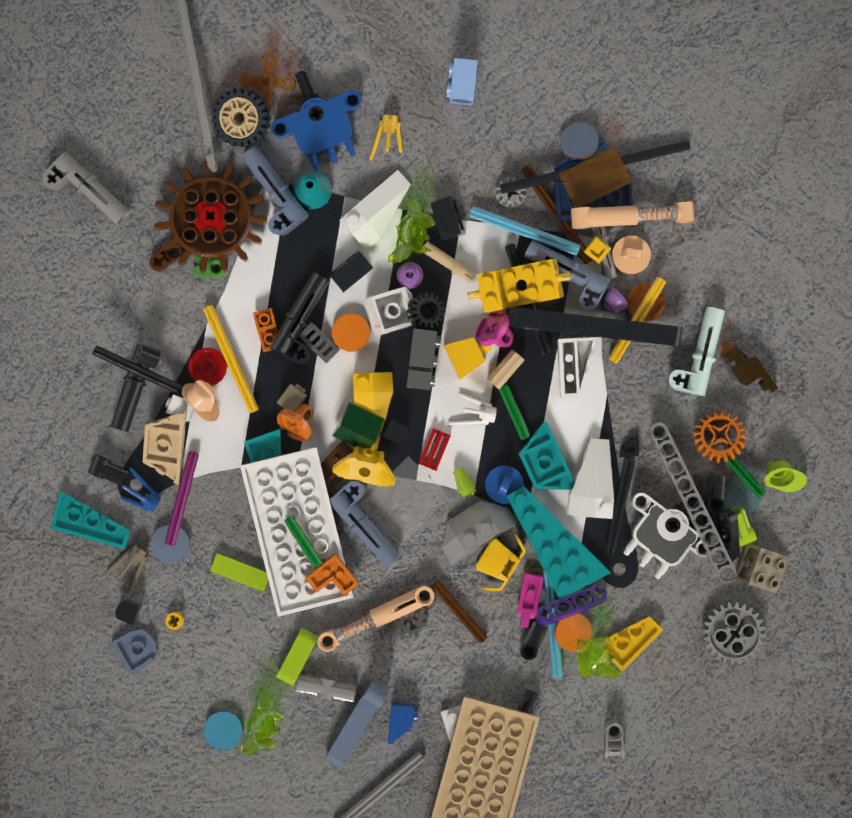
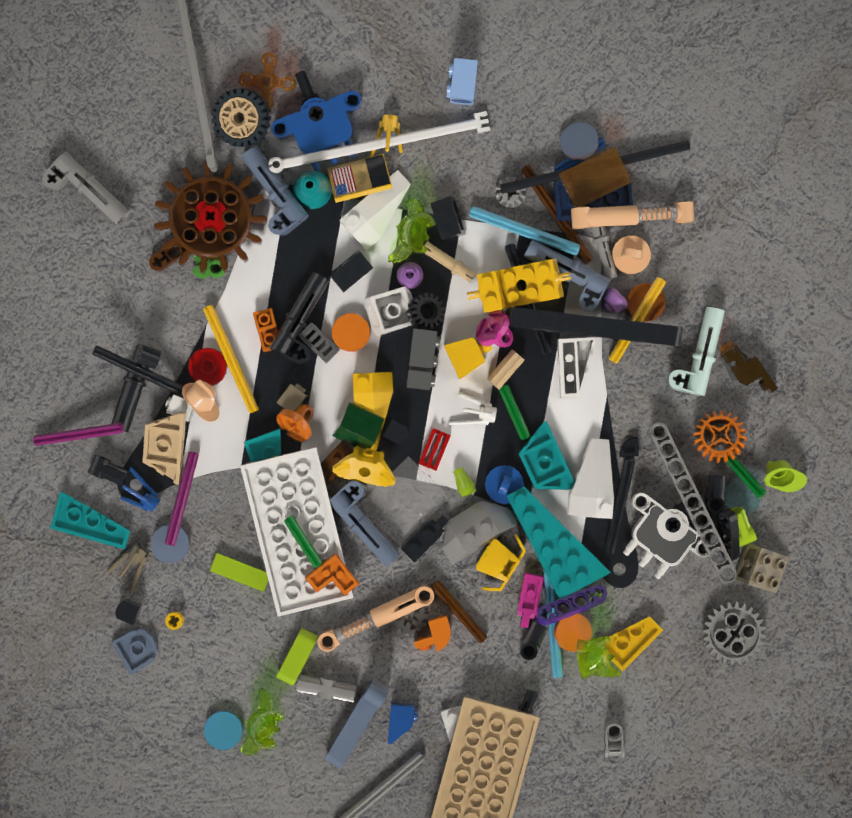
(77, 434): none -> magenta axle
(359, 178): none -> tile
(424, 538): none -> black hinge
(440, 635): none -> orange brick
(475, 123): none -> white hinge
(597, 249): yellow tile -> none

